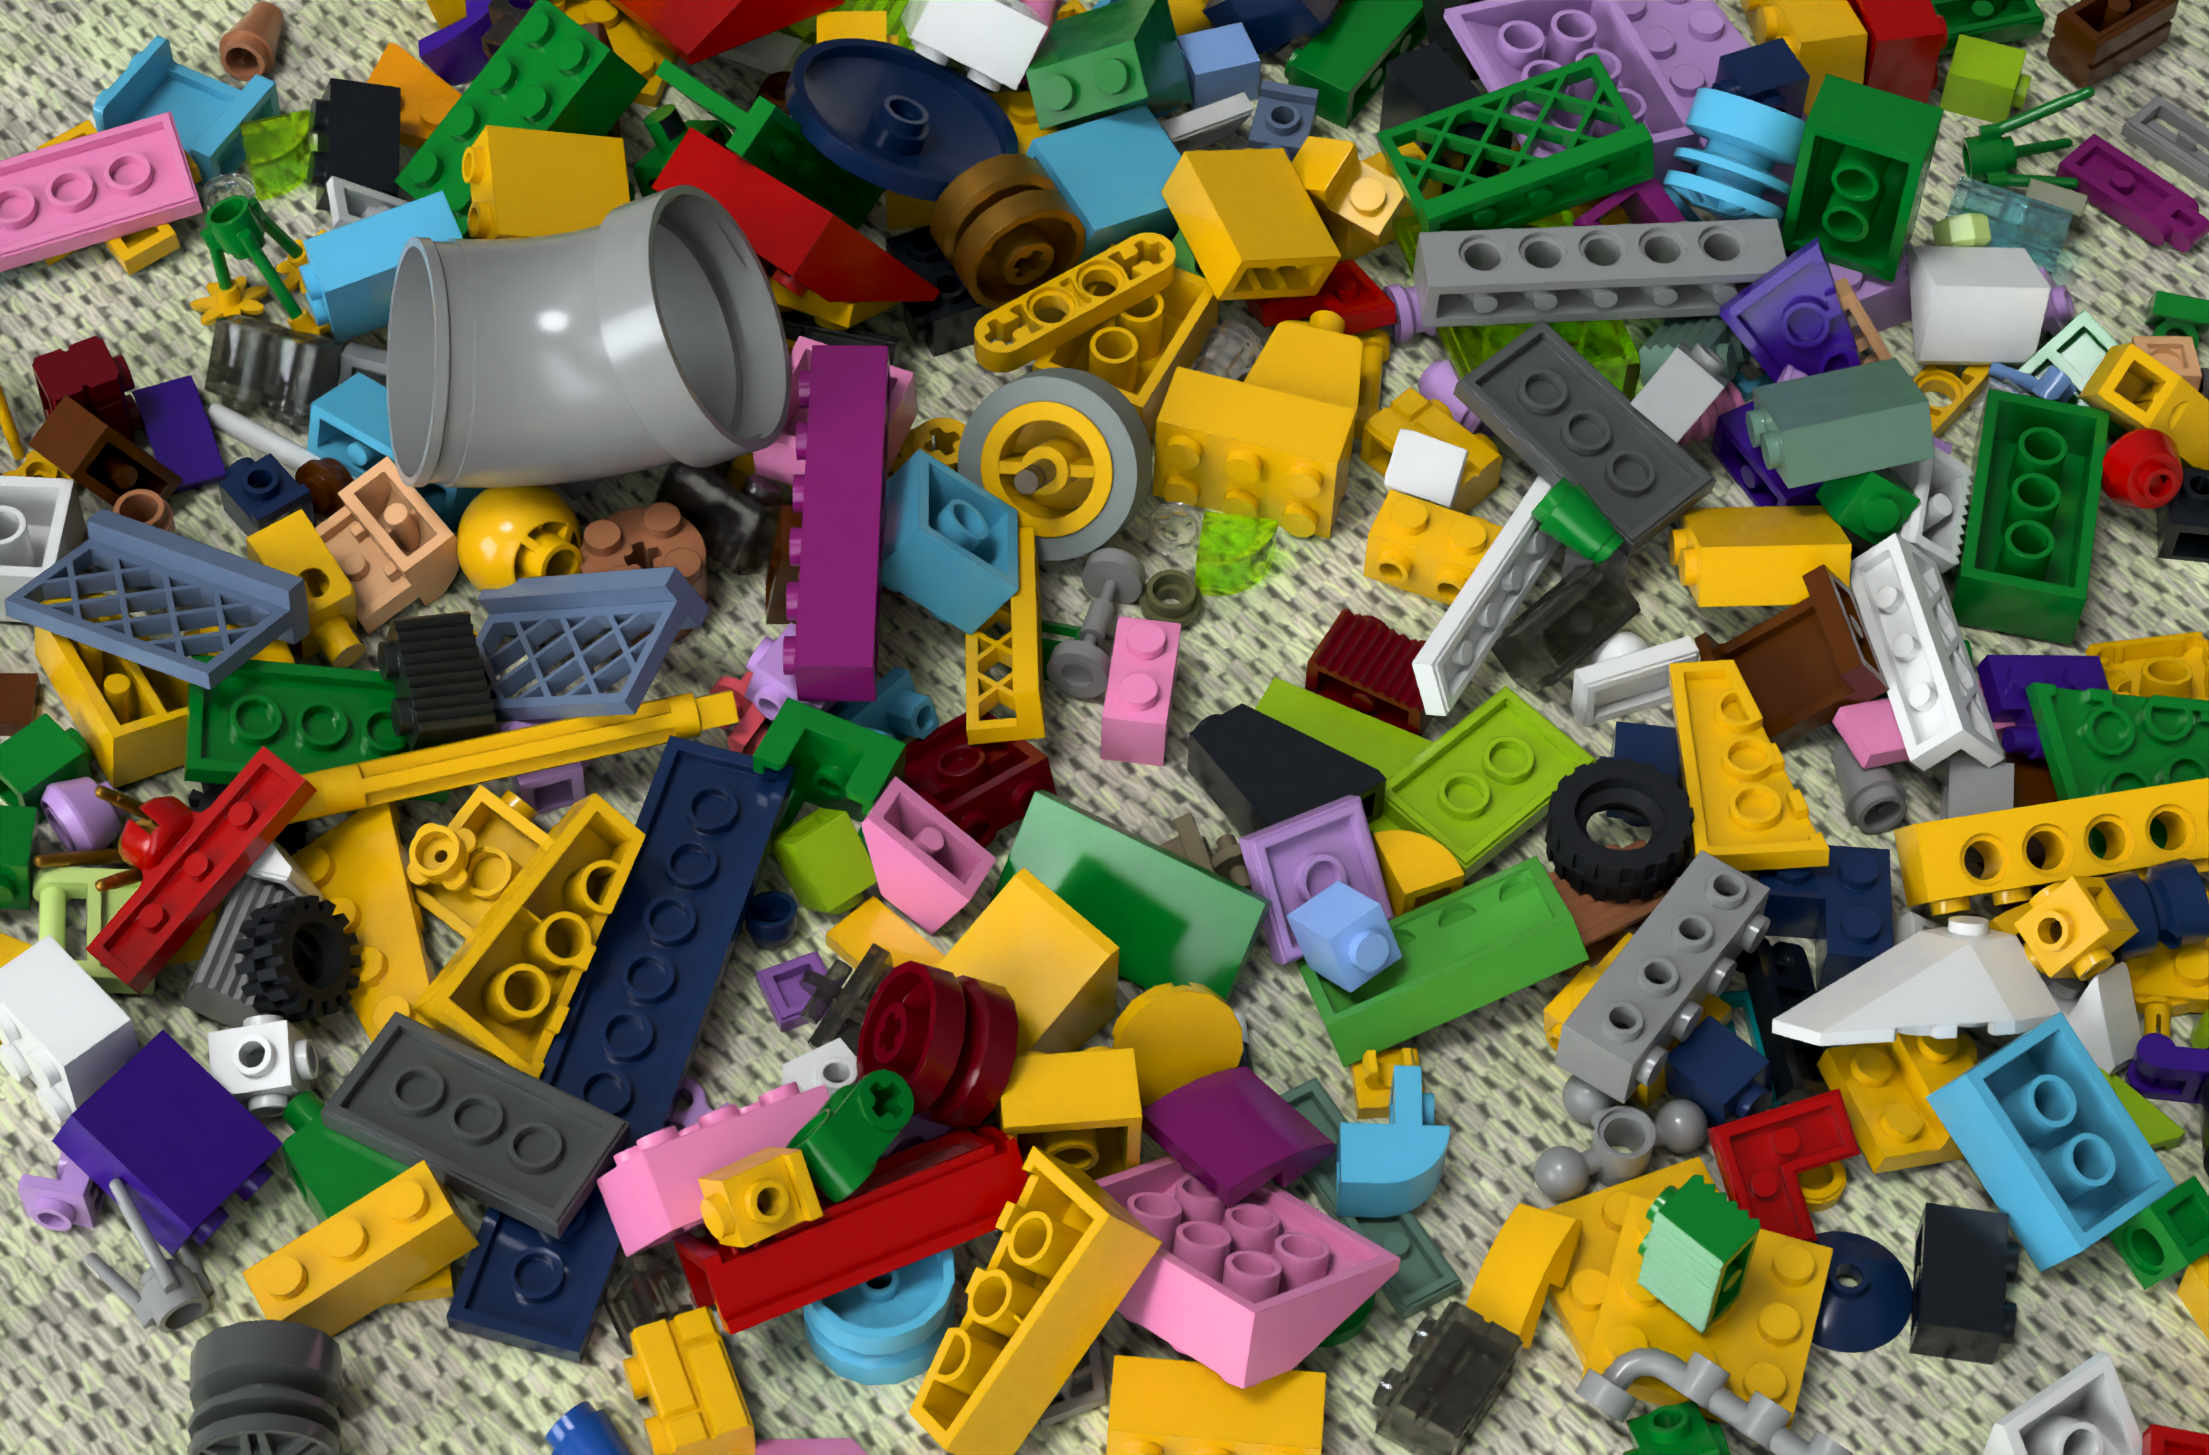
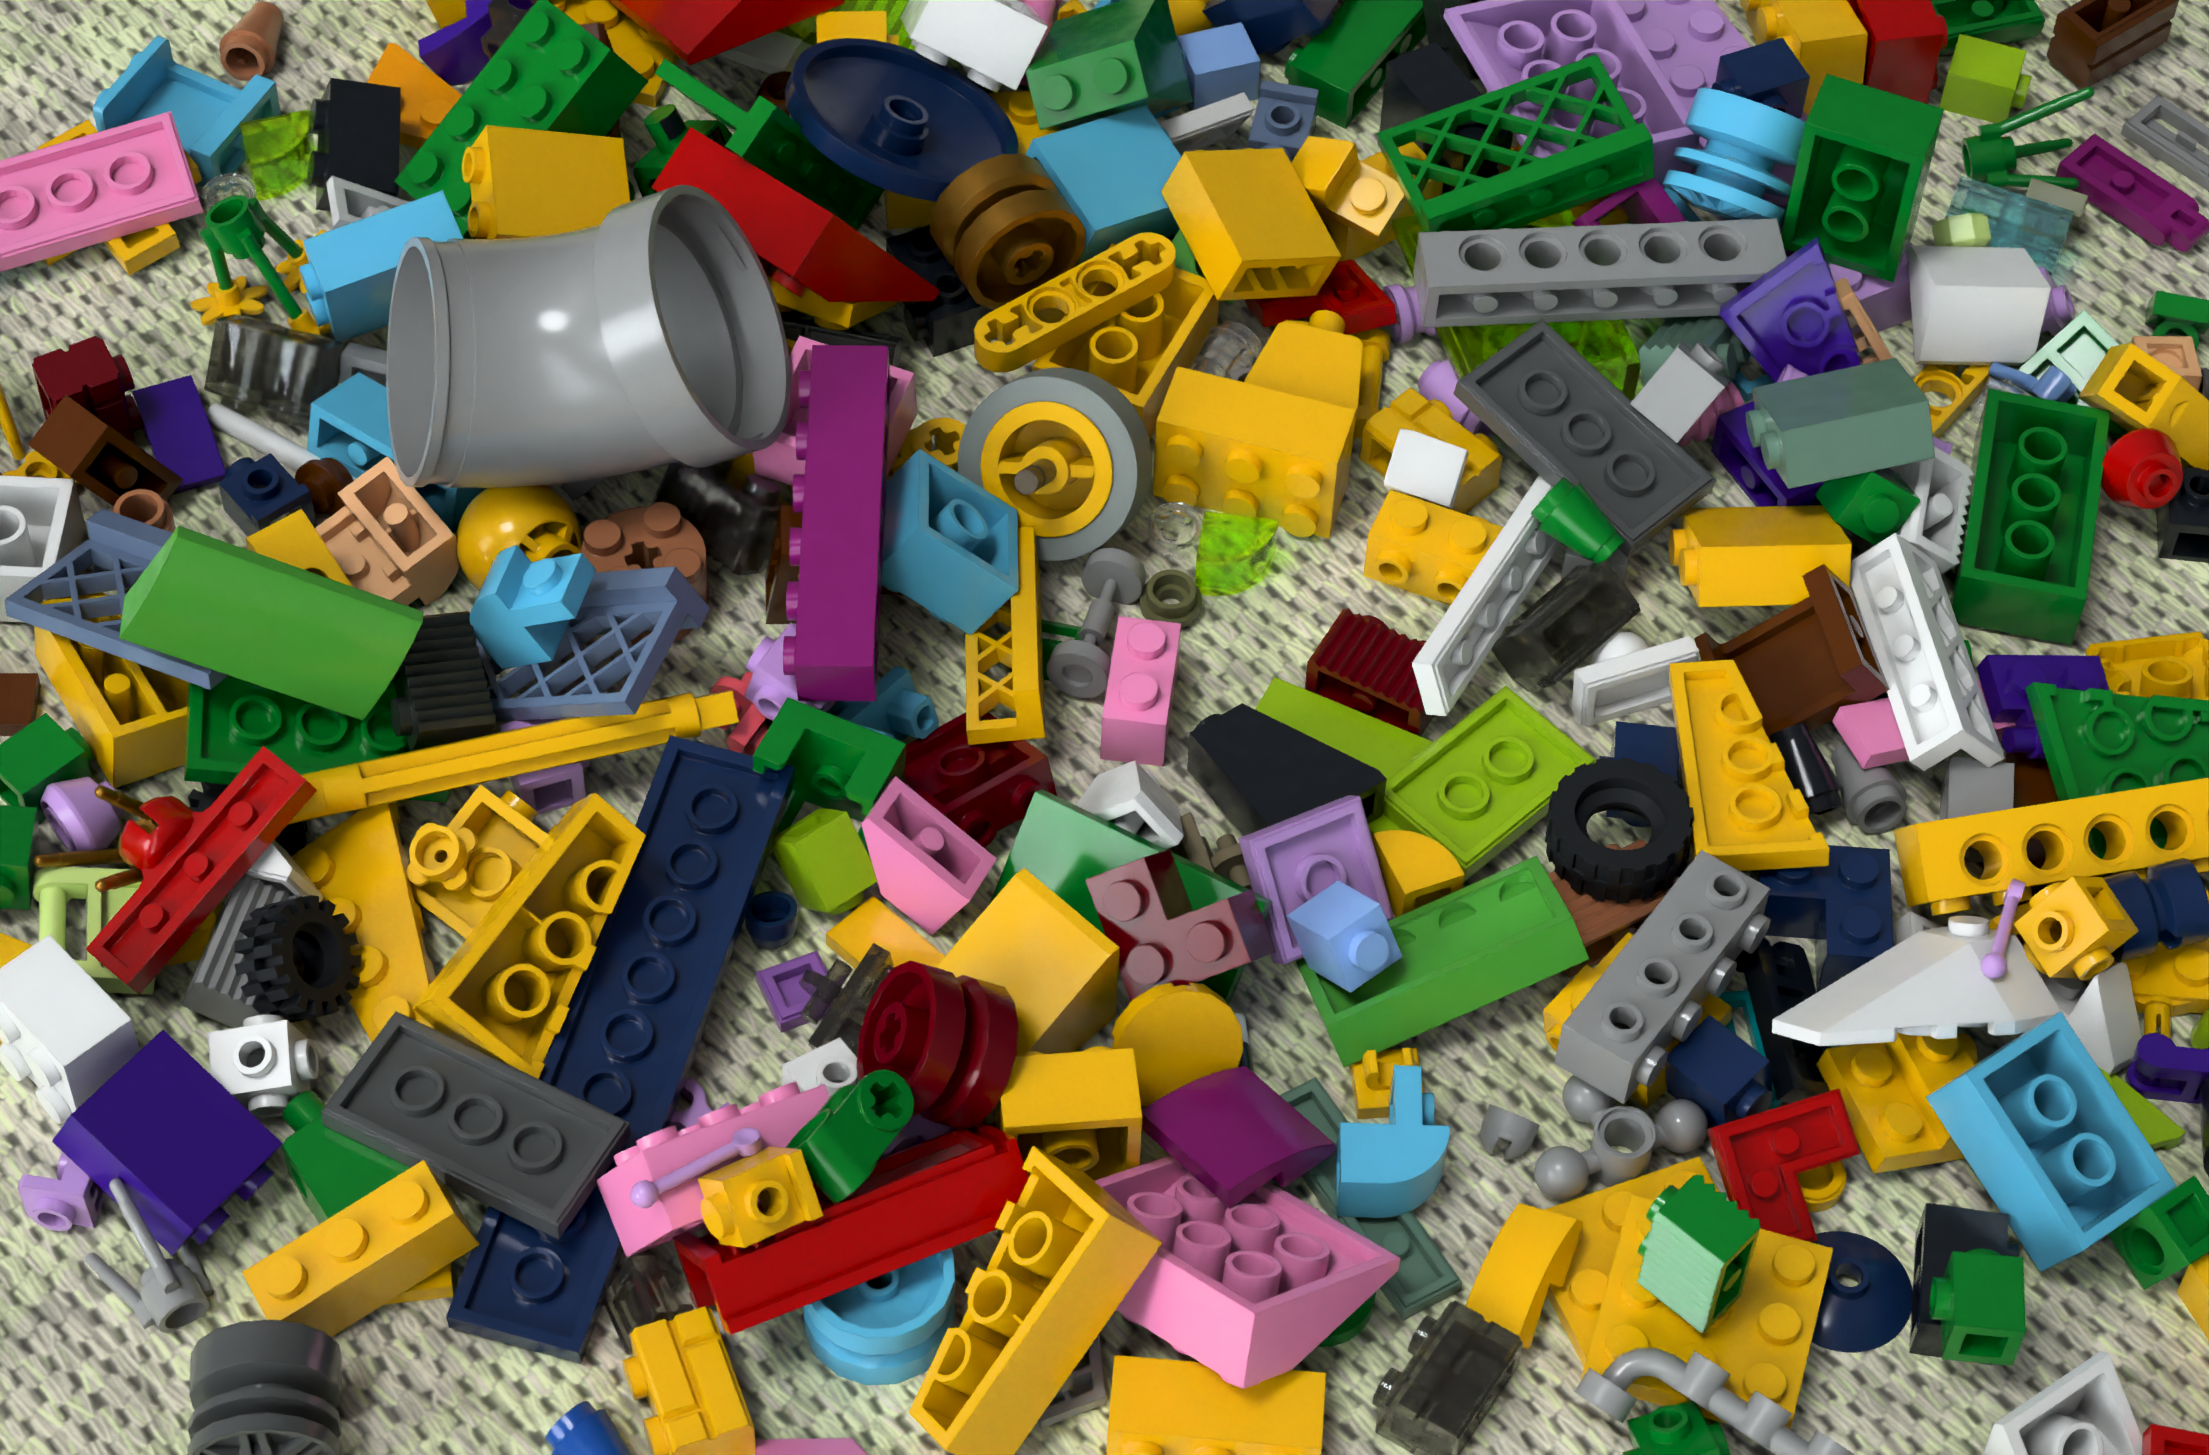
(269, 623): none -> bright green slope
(528, 605): none -> medium azure brick
(745, 1143): none -> lavender hinge
(1135, 803): none -> white slope
(1161, 935): none -> brick
(1510, 1127): none -> light grey hinge
(1808, 769): none -> black cone
(1980, 1307): none -> green brick
(1994, 963): none -> lavender hinge

